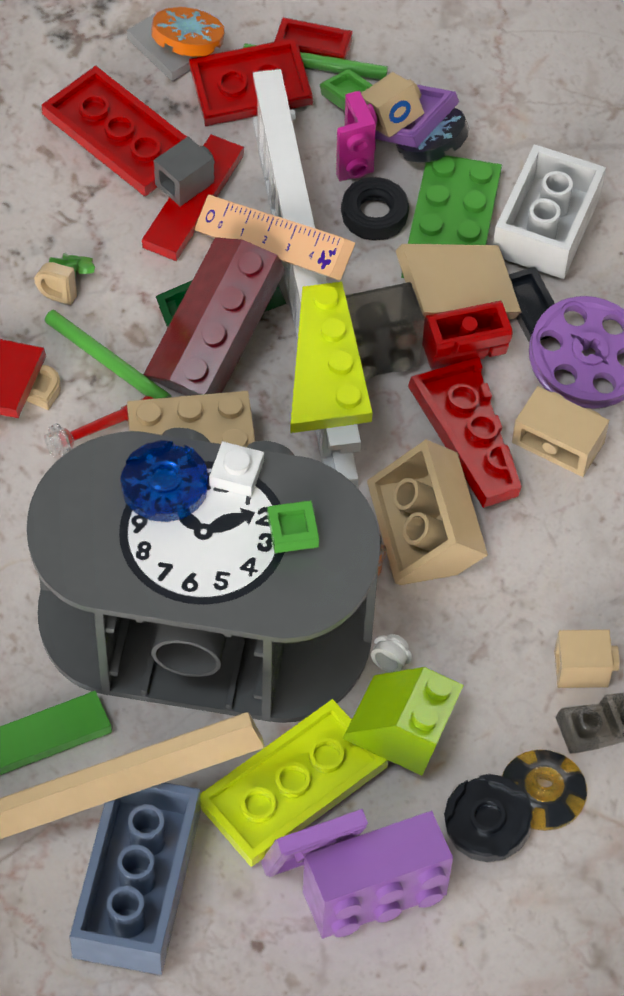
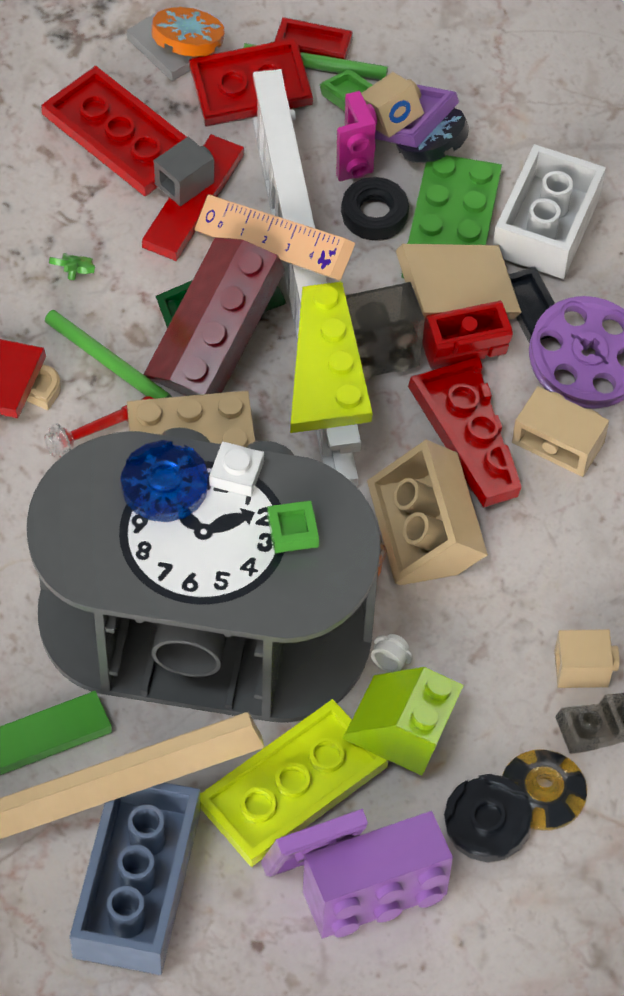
(57, 282): tan tile -> none

